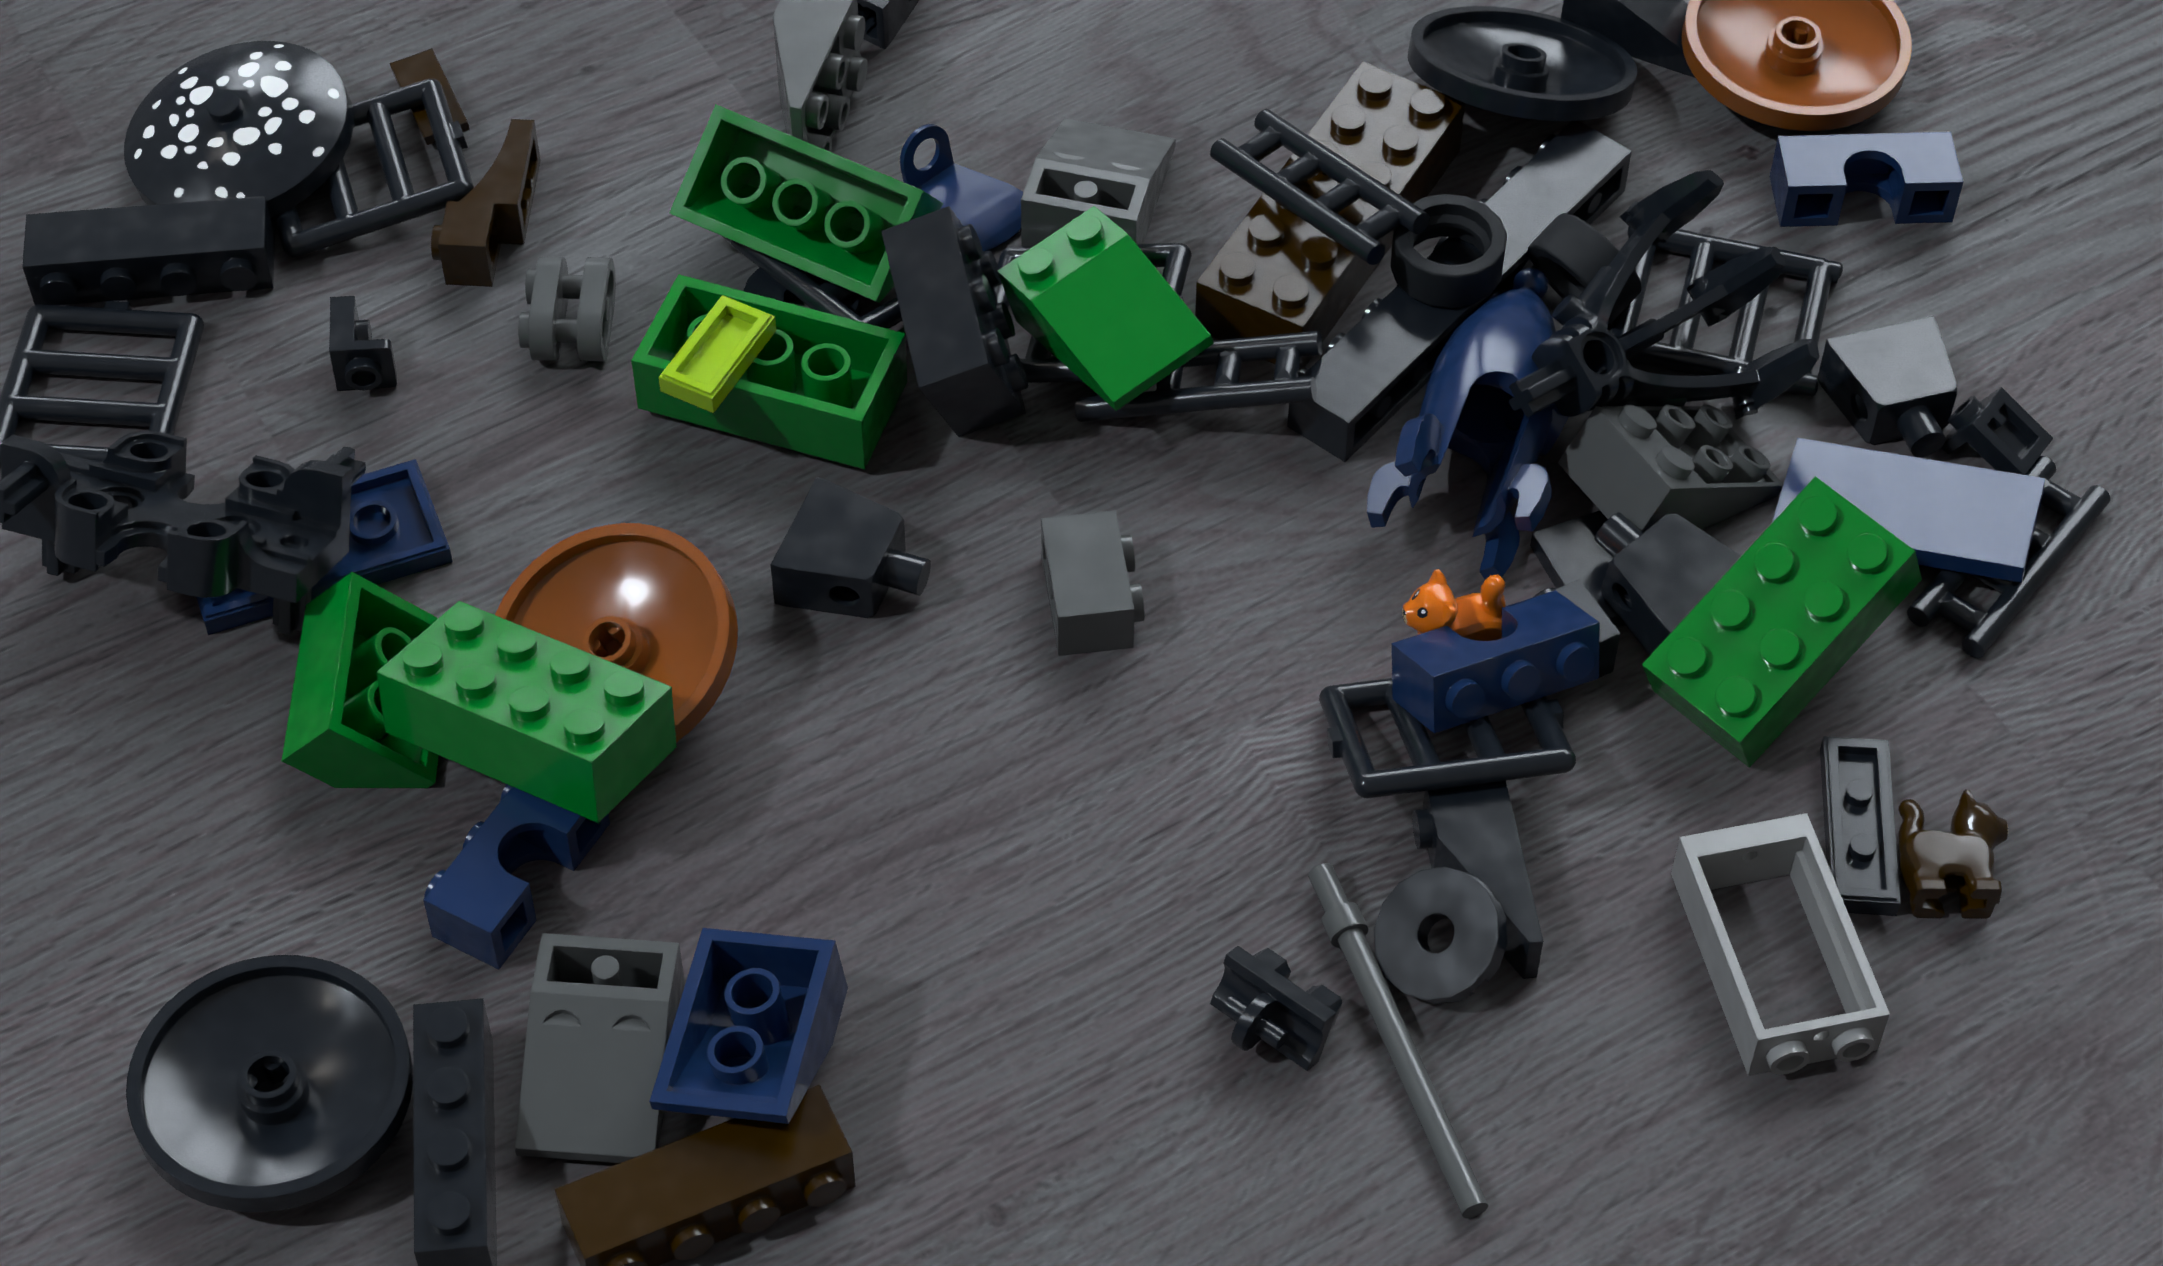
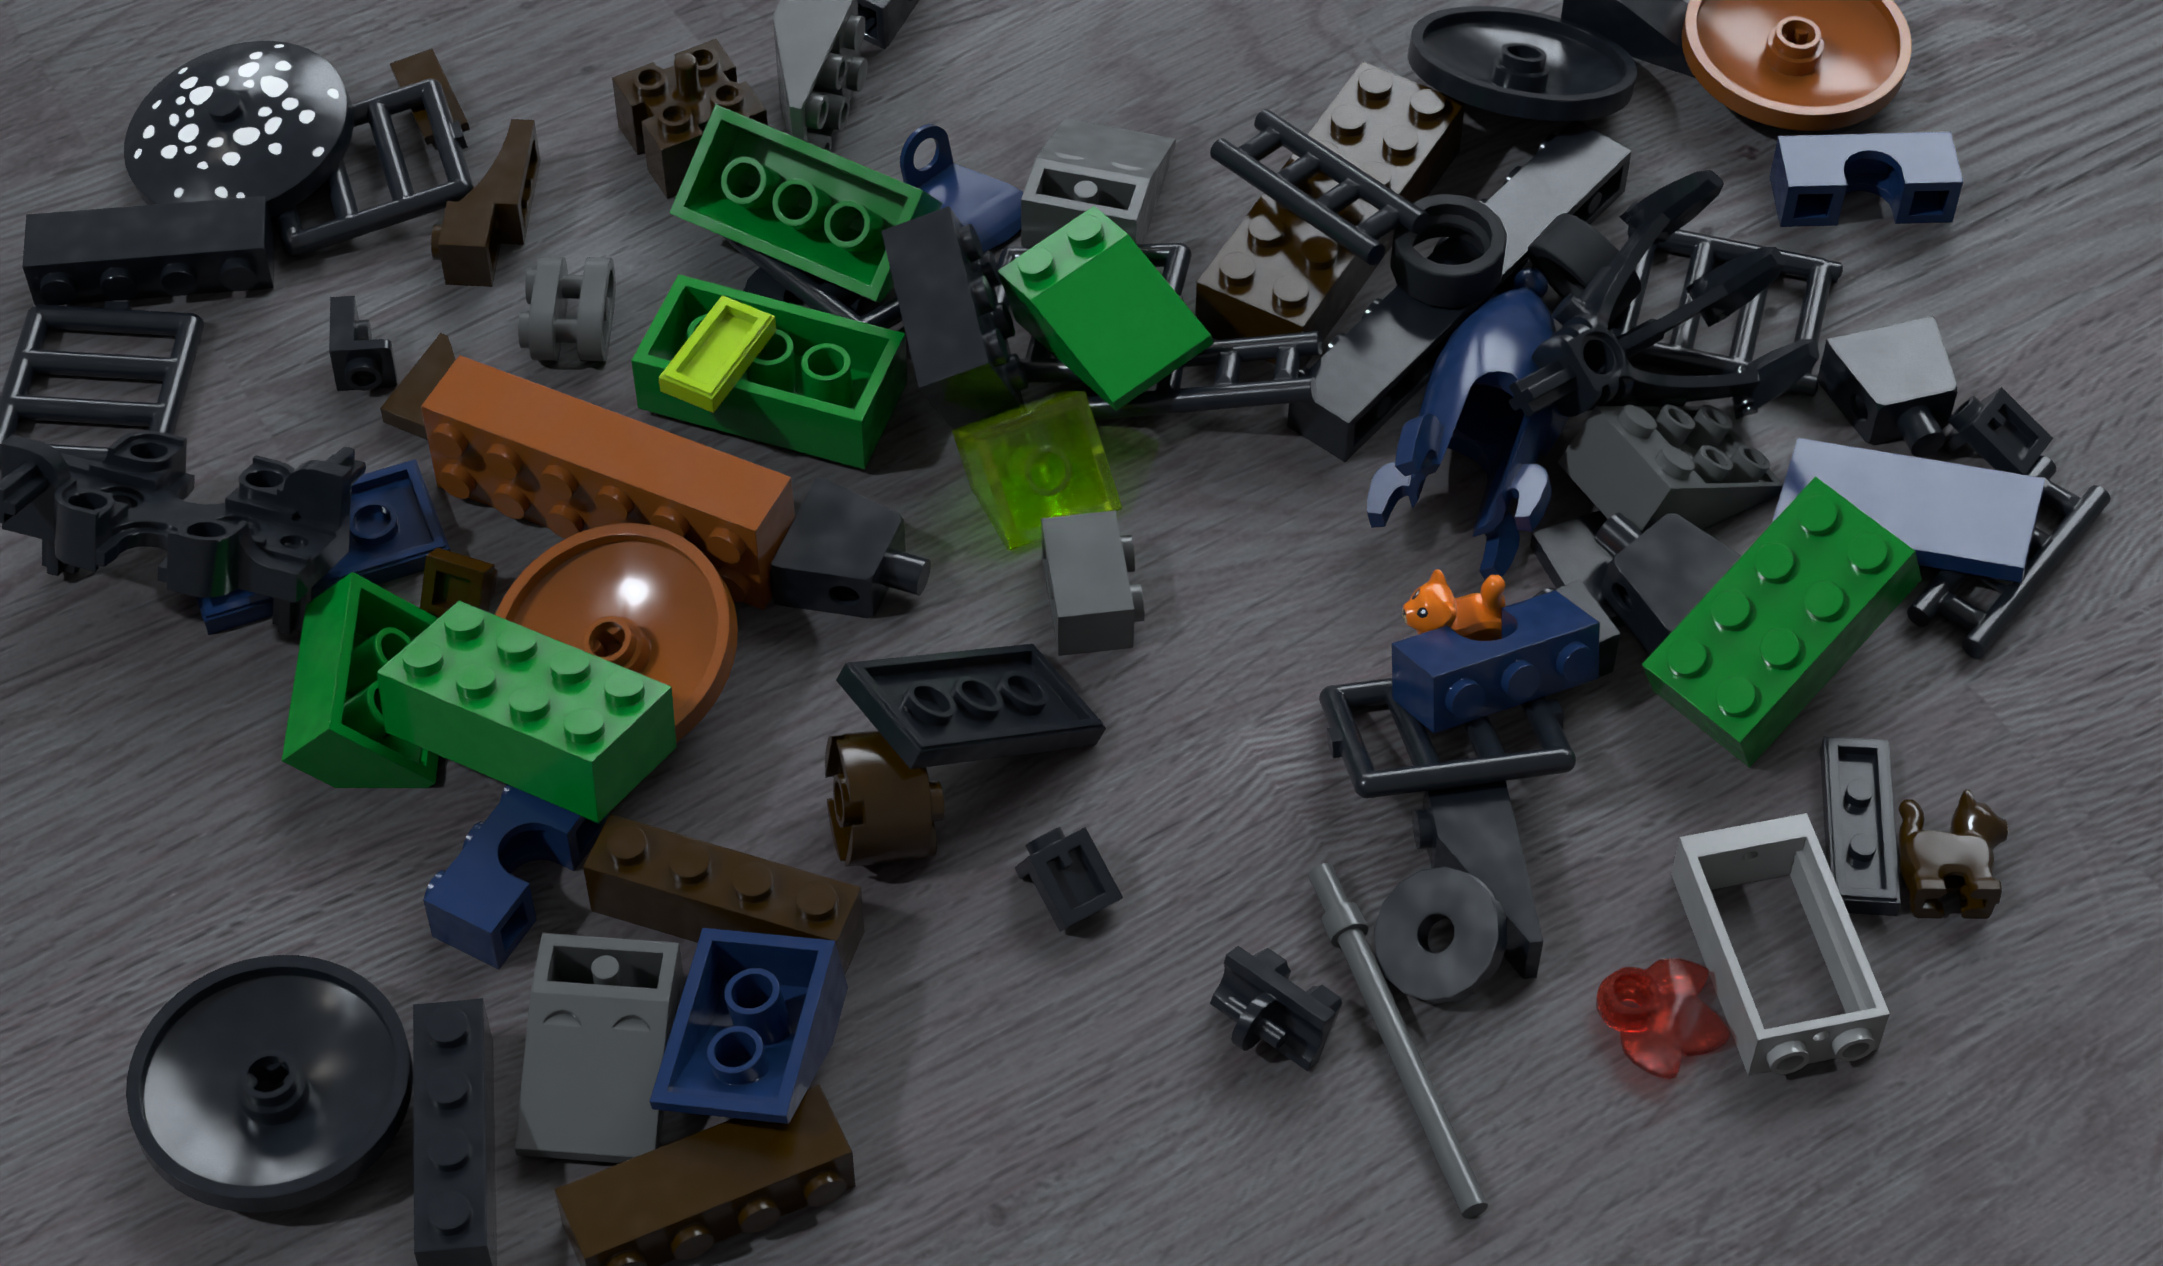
(405, 403): none -> dark brown tile
(456, 578): none -> dark brown tile
(590, 467): none -> dark orange brick
(669, 108): none -> dark brown brick
(693, 885): none -> dark brown brick
(879, 803): none -> dark brown brick
(970, 705): none -> black tile
(1037, 465): none -> clear neon green slope
(1069, 876): none -> black bracket
(1669, 1014): none -> clear red plate

